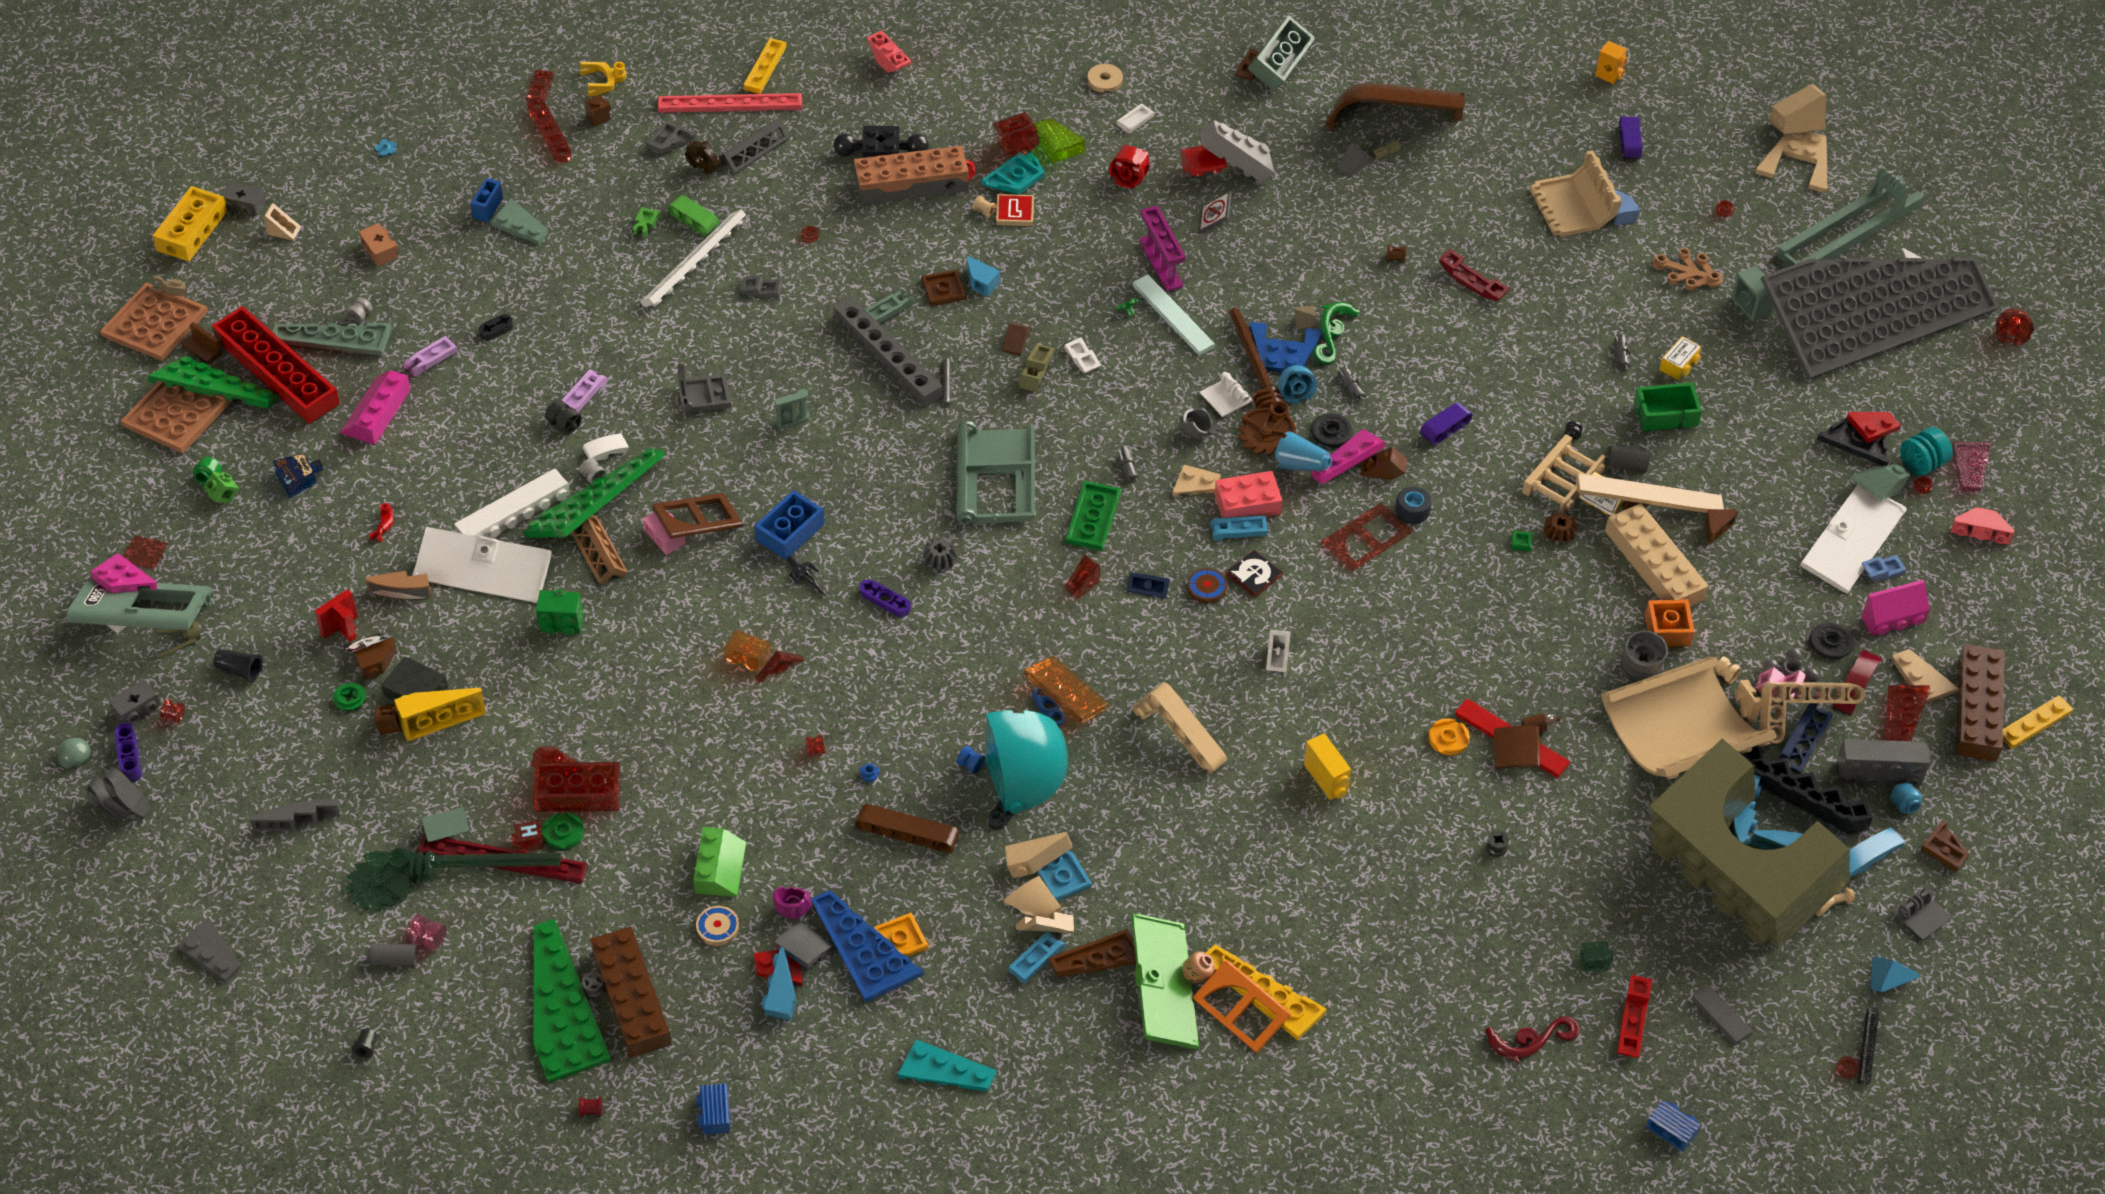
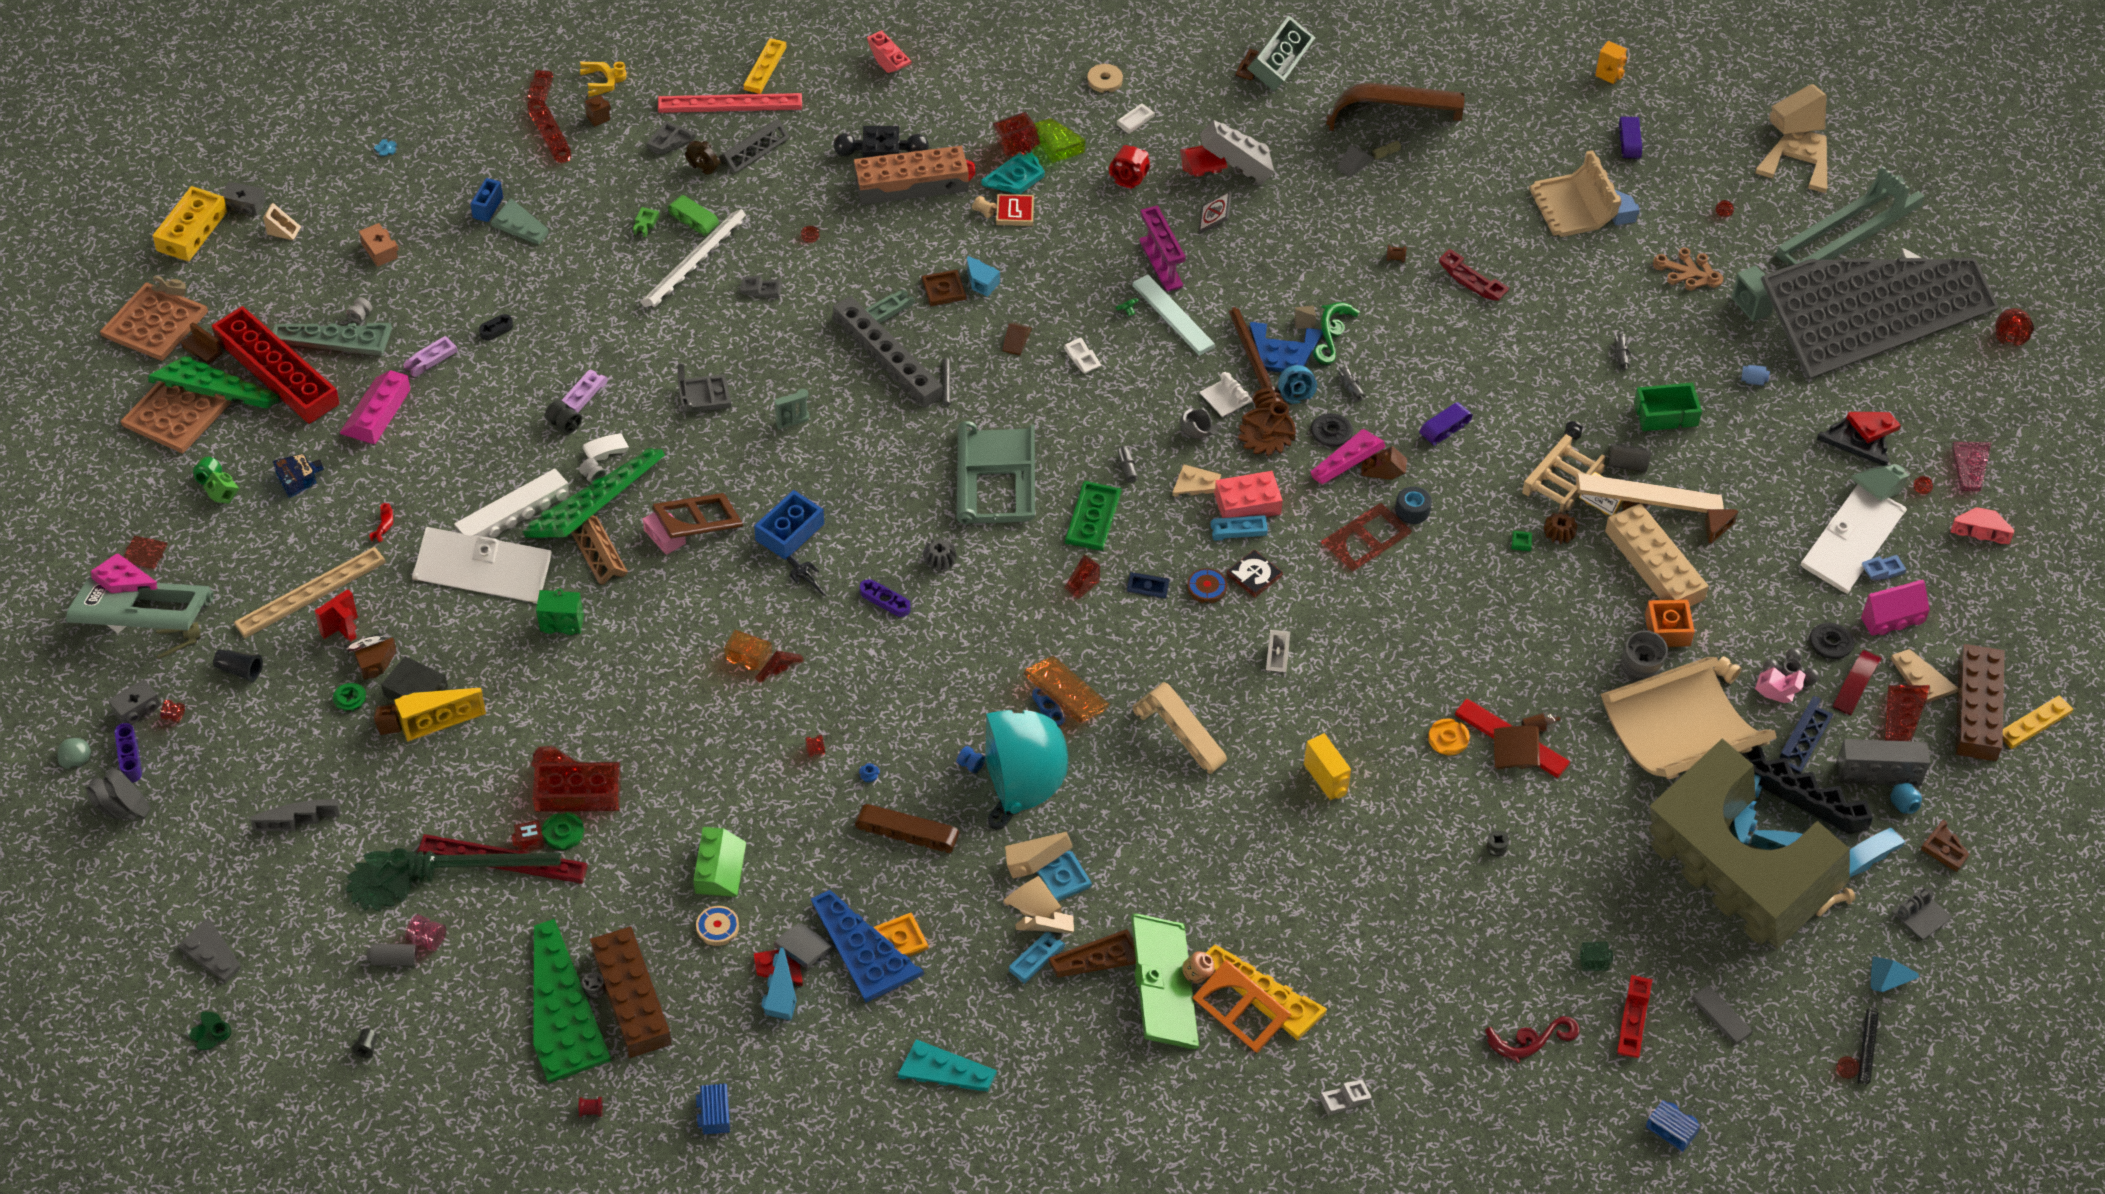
(206, 1033): none -> dark green plate
(309, 592): none -> tan tile
(399, 585): medium nougat slope -> none
(445, 824): sand green panel -> none
(791, 902): magenta hair -> none
(1036, 367): olive slope -> none
(1301, 455): dark azure cone -> none
(1345, 1098): none -> light grey slope
(1680, 358): brick -> none
(1749, 704): tan wing -> none
(1755, 375): none -> medium blue brick
(1803, 695): tan beam -> none
(1926, 451): teal wheel -> none

